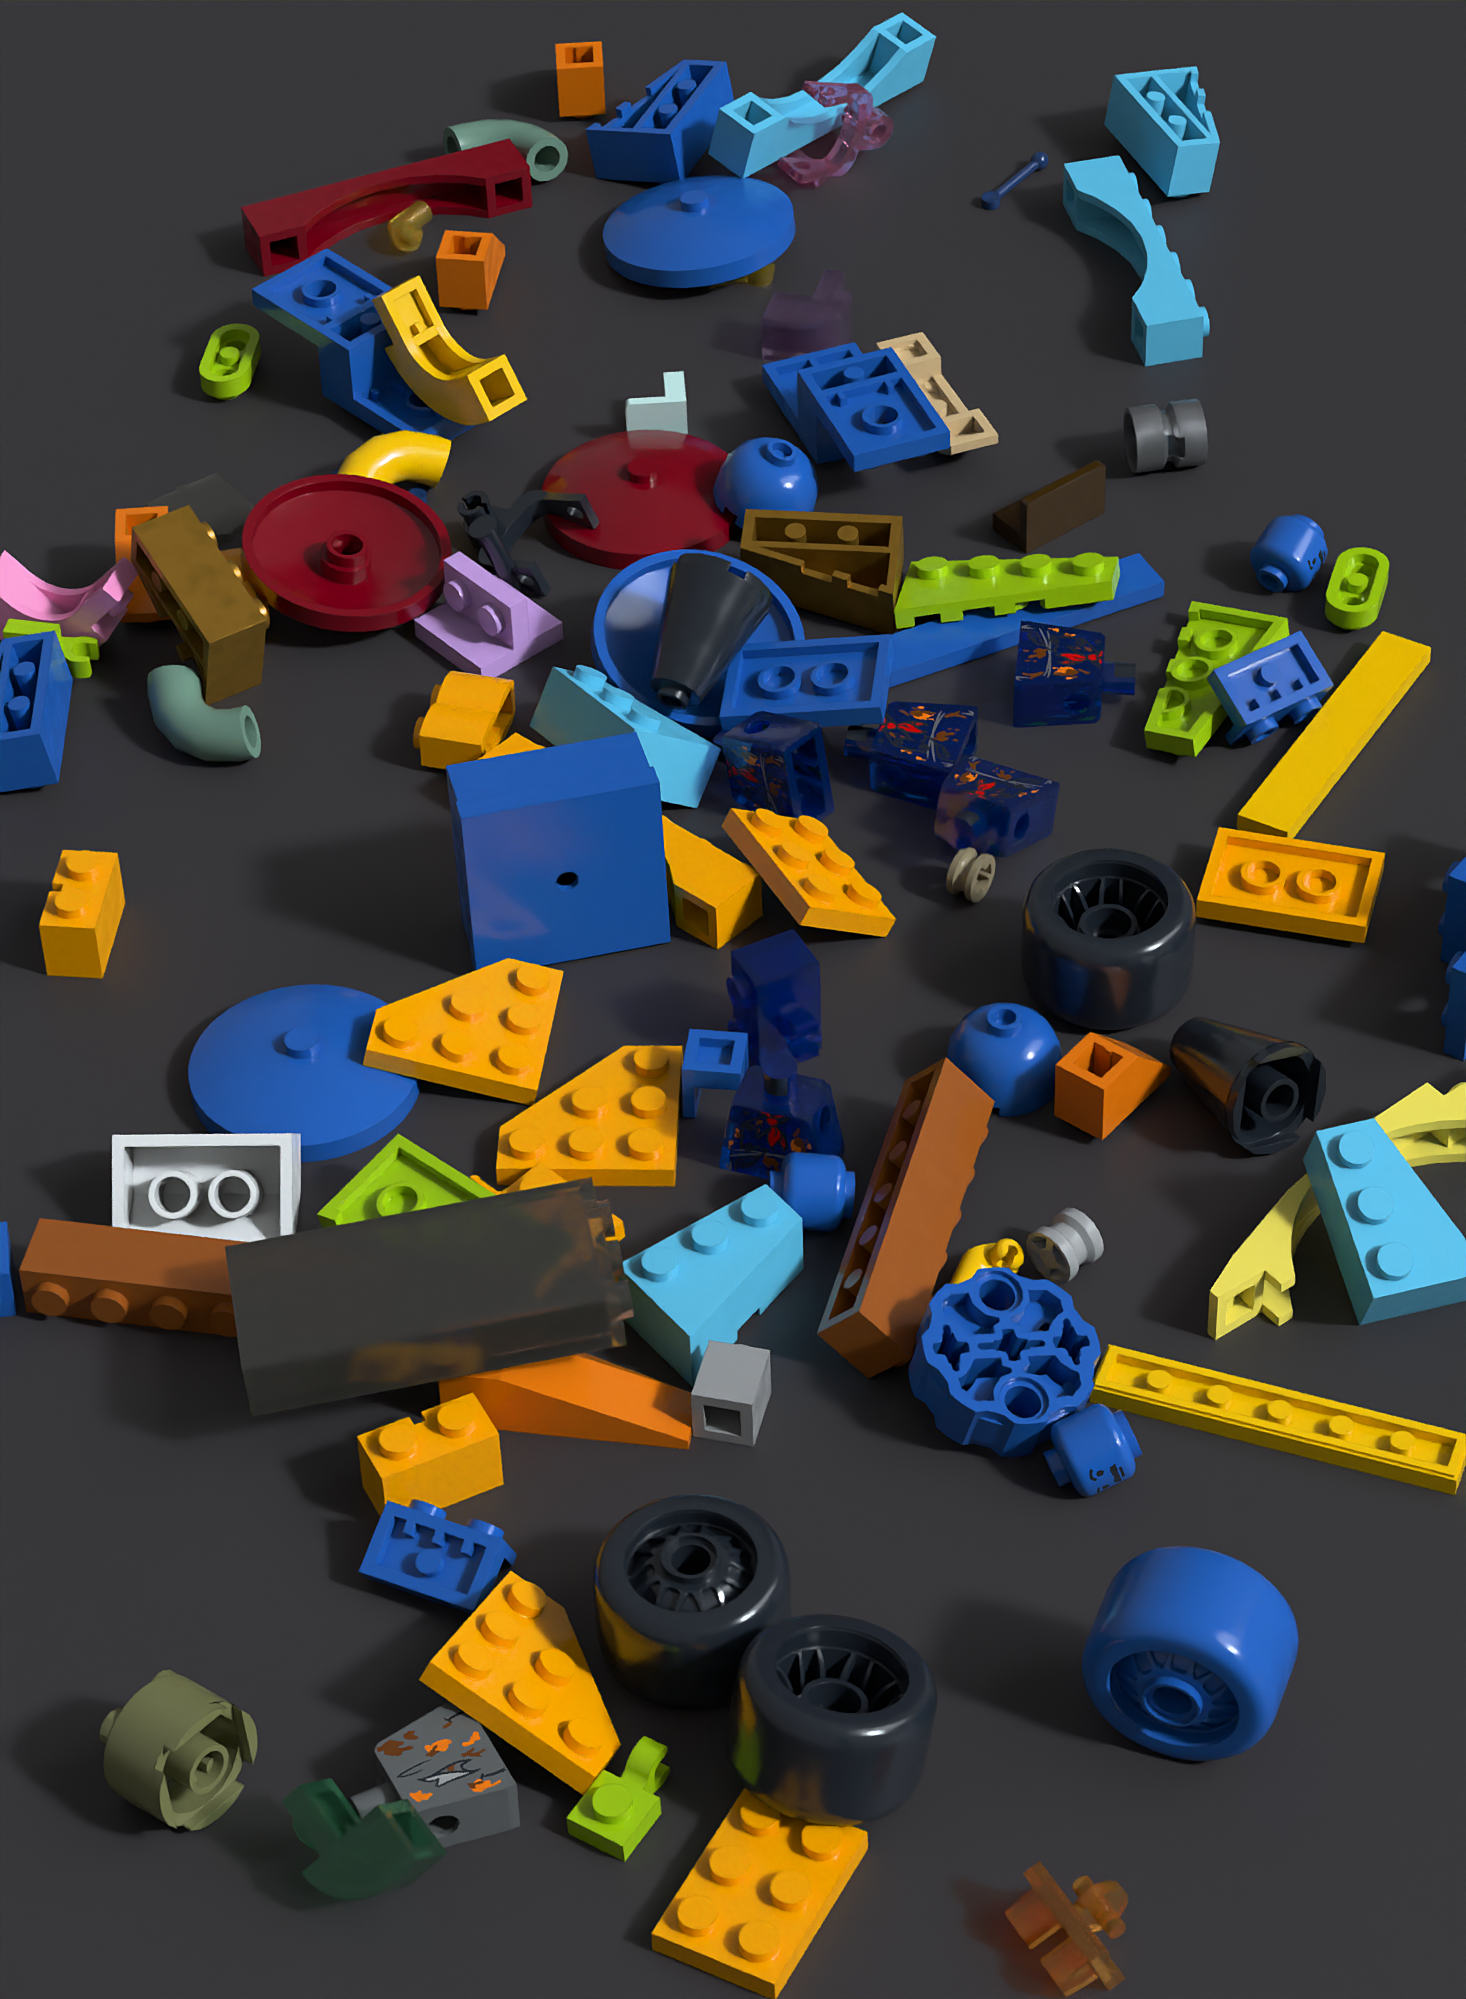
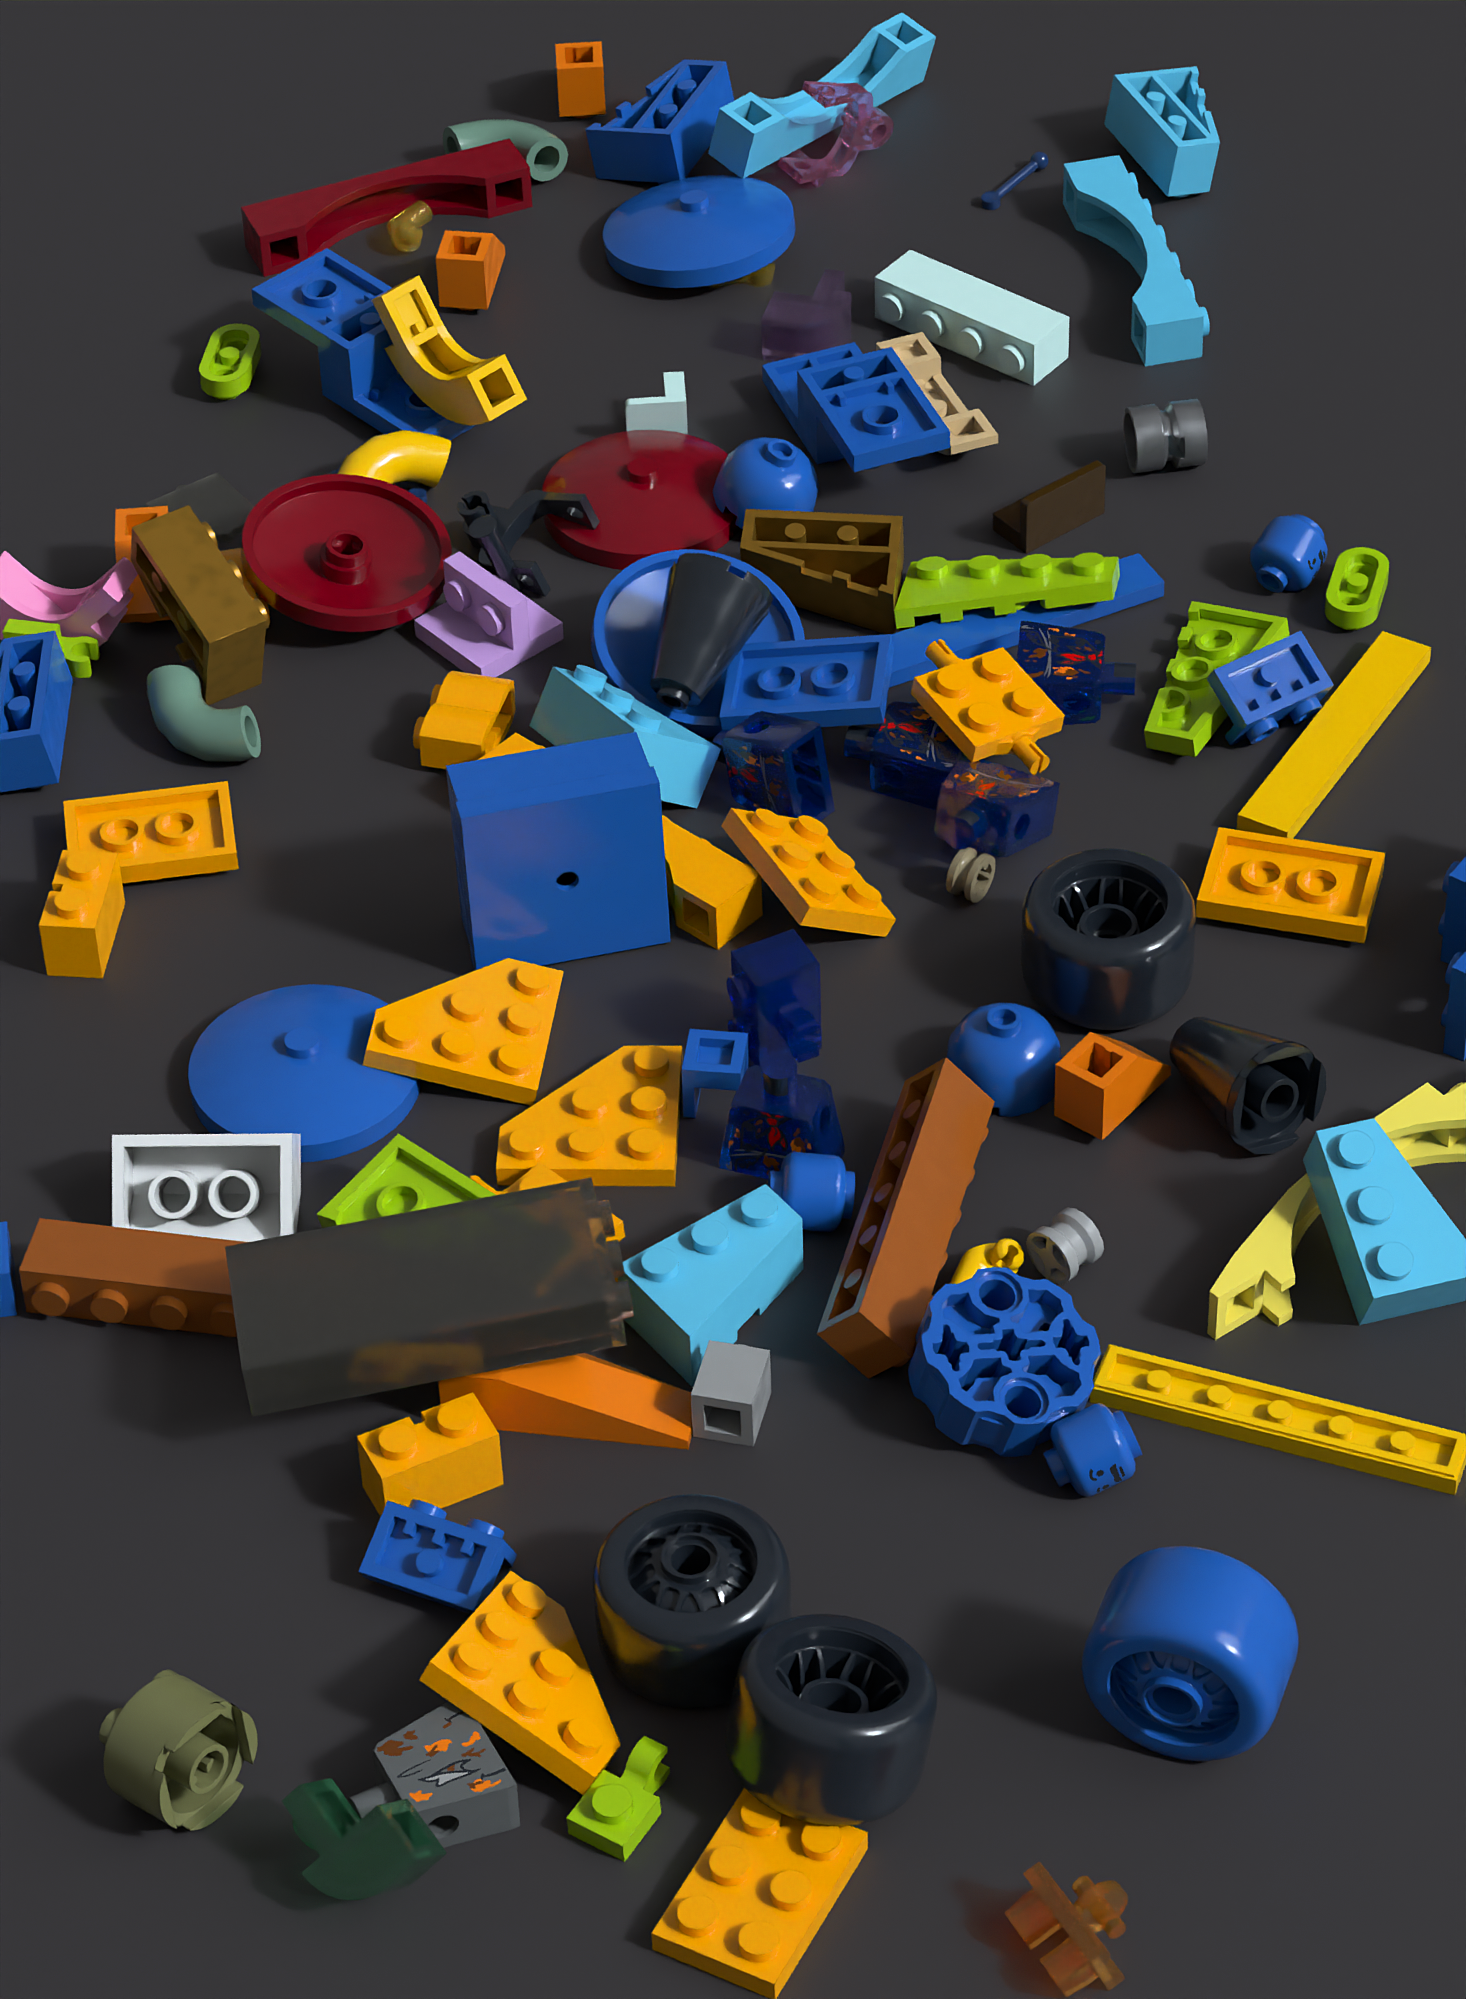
(158, 830): none -> light orange plate
(972, 317): none -> light aqua brick
(987, 705): none -> light orange plate

